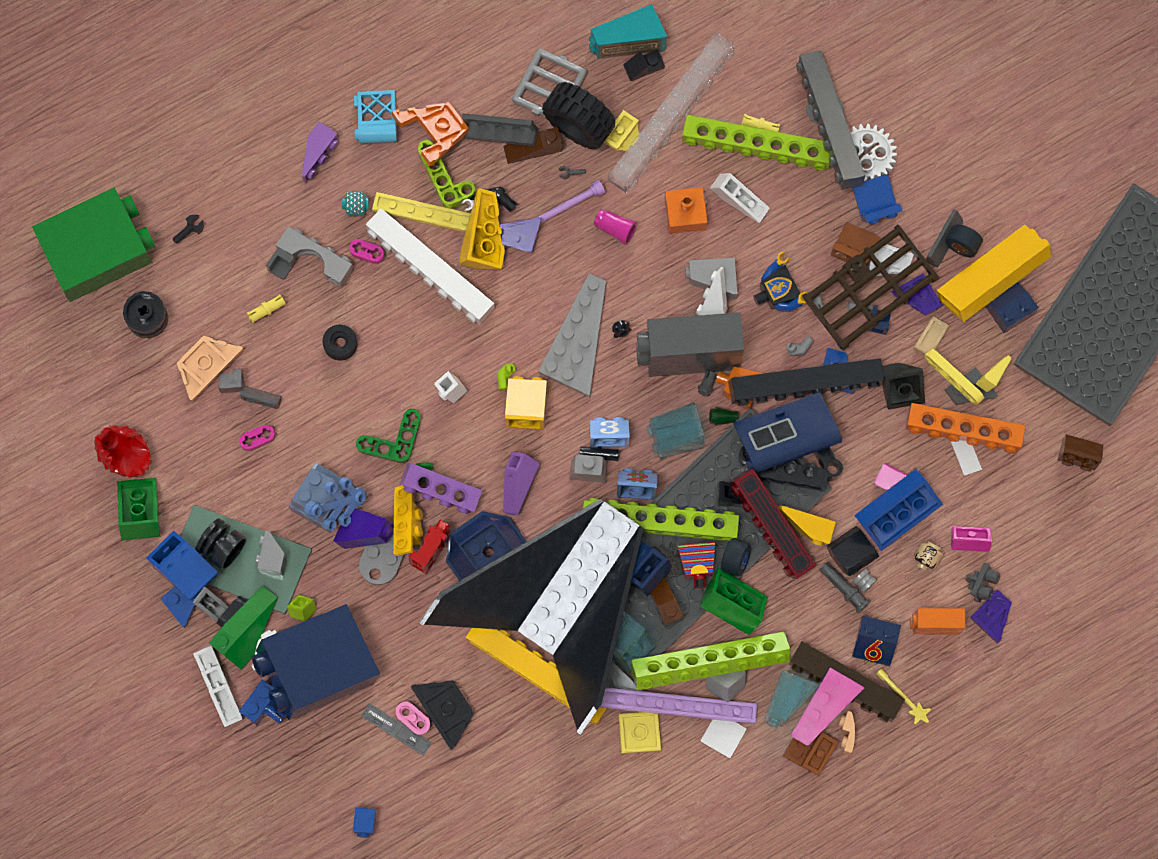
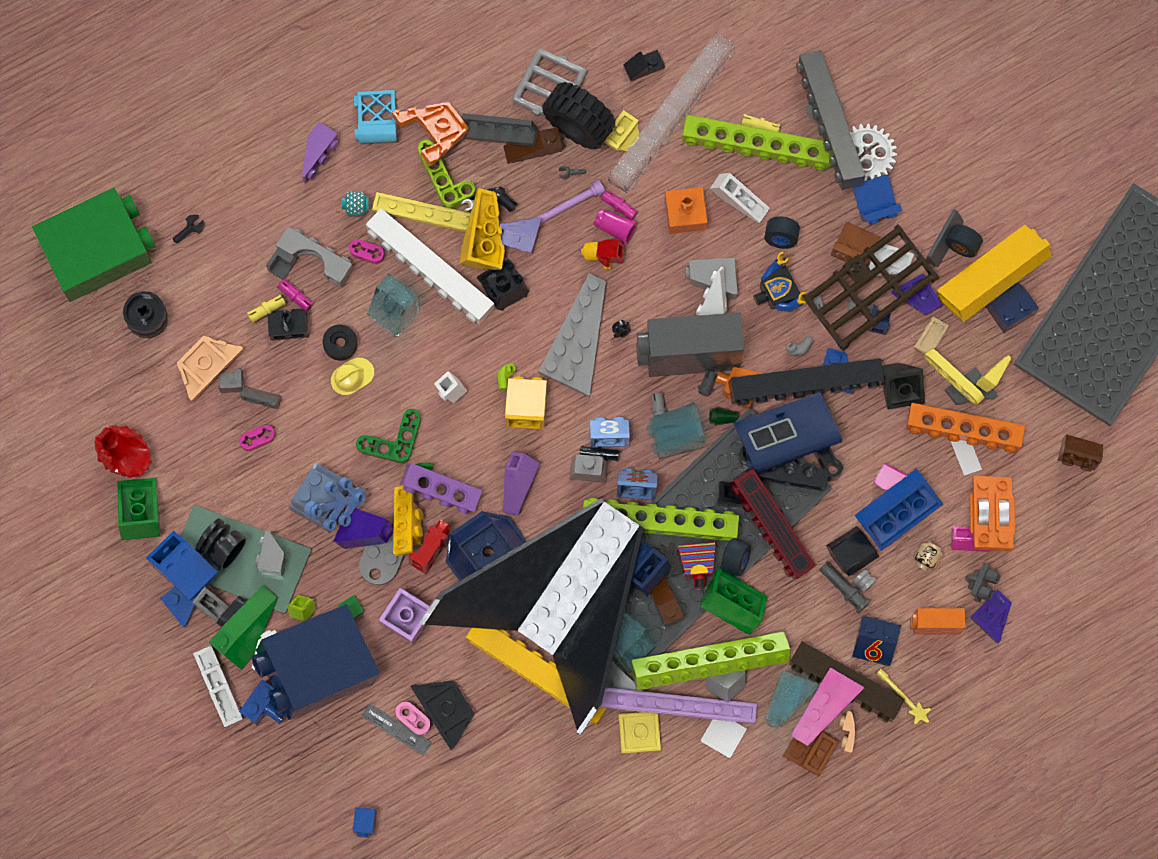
(287, 324): none -> black brick
(295, 295): none -> dark pink pin
(352, 376): none -> light yellow piece
(353, 605): none -> green tile
(393, 305): none -> clear light blue slope
(404, 615): none -> lavender brick
(503, 285): none -> black slope
(606, 251): none -> red piece
(619, 205): none -> dark pink pin
(629, 35): teal slope -> none
(658, 404): none -> light grey pin
(782, 232): none -> black wheel
(809, 525): yellow slope -> none
(992, 513): none -> orange piece

